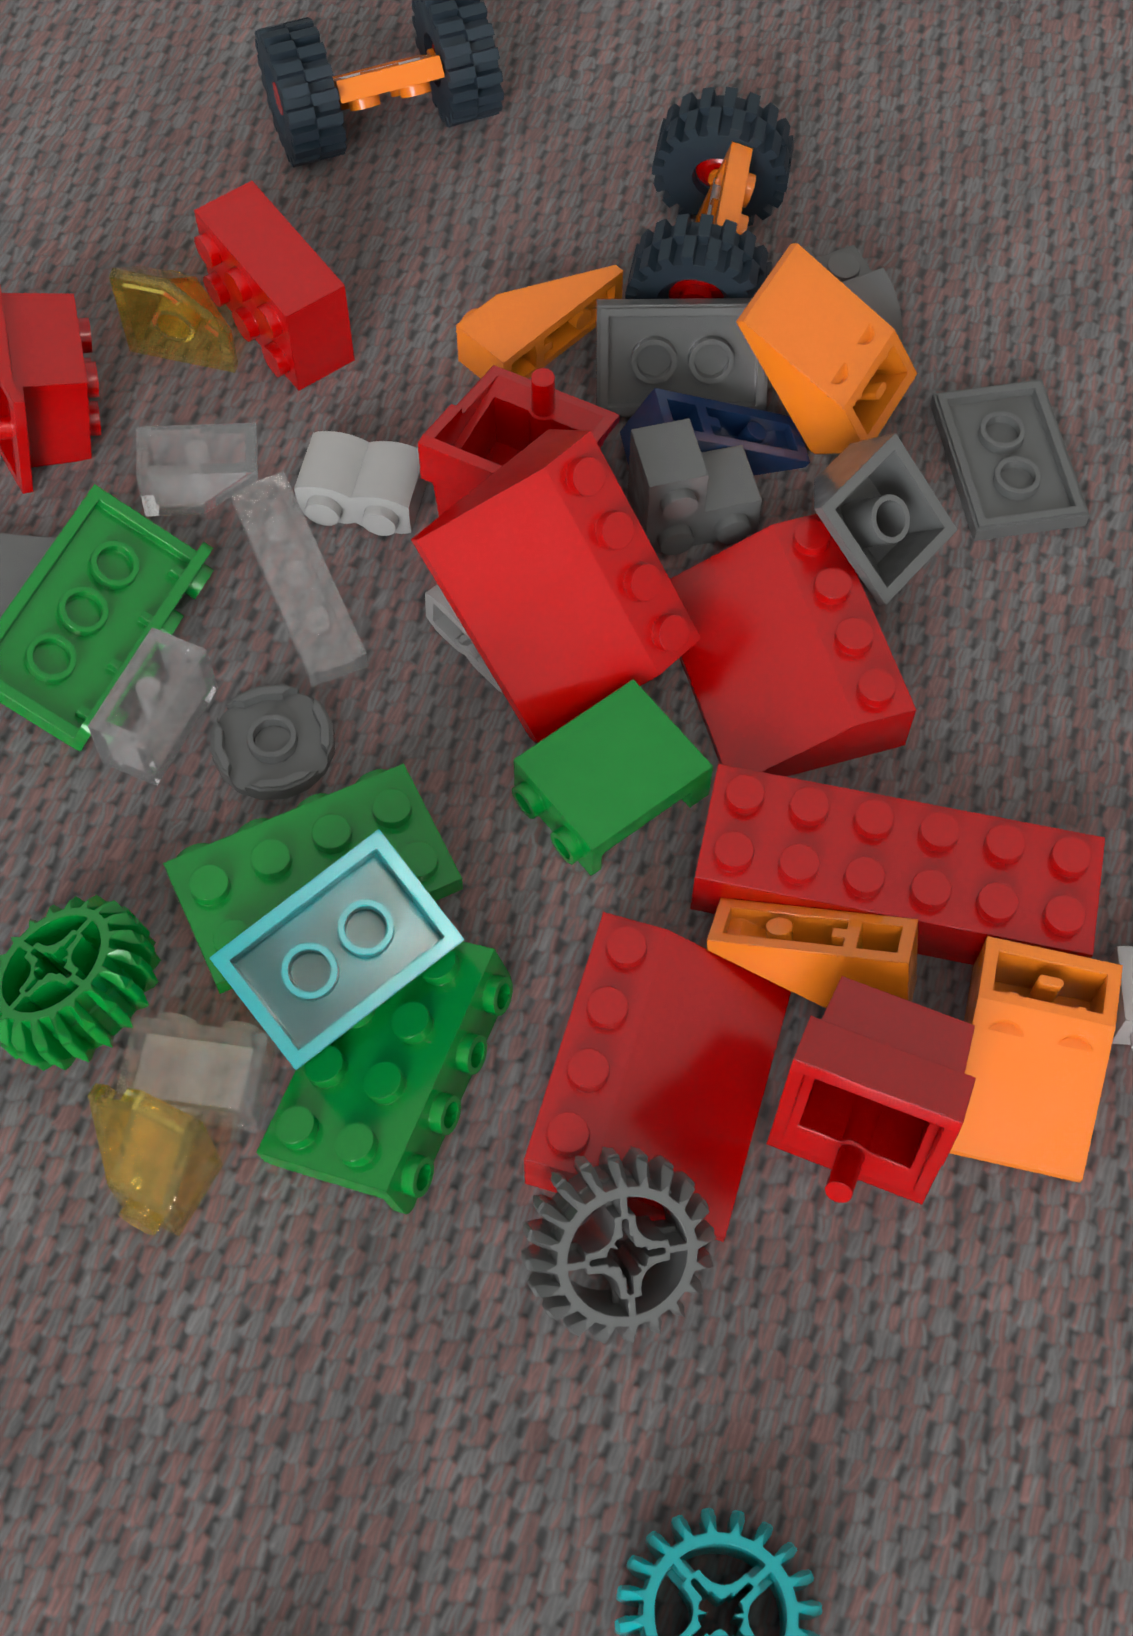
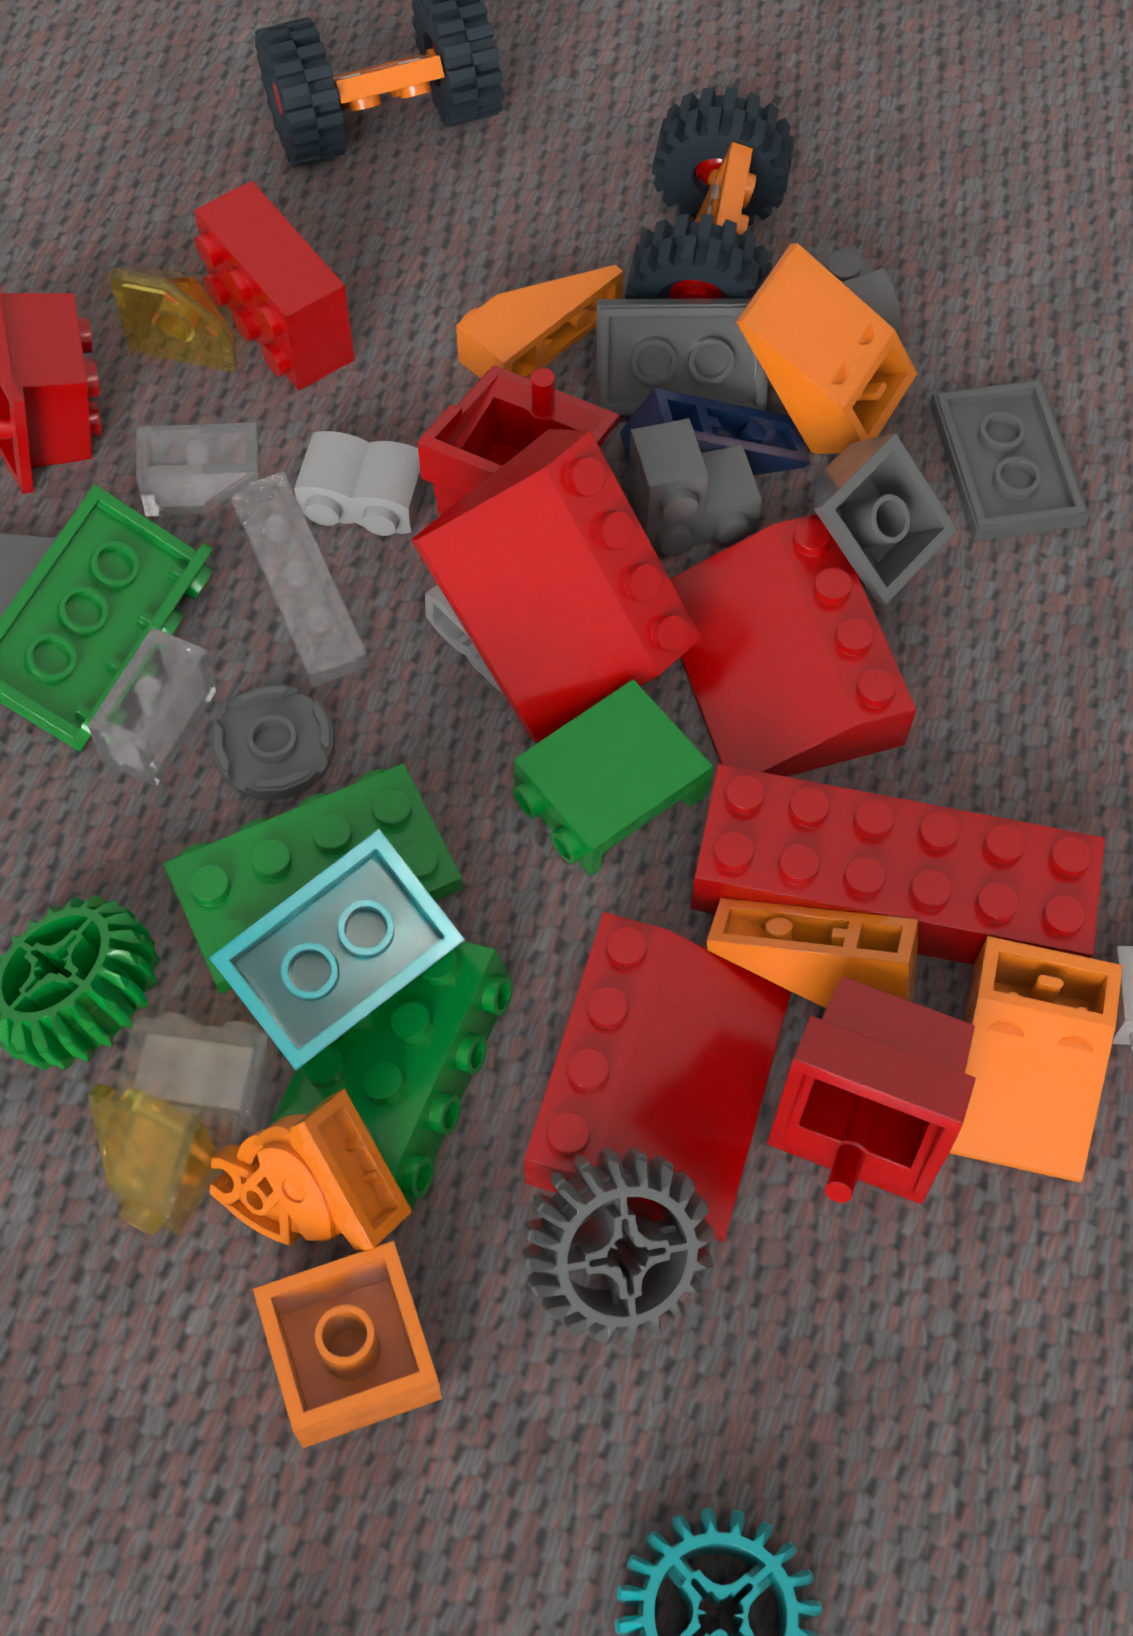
(312, 1179): none -> orange piece
(347, 1344): none -> orange brick

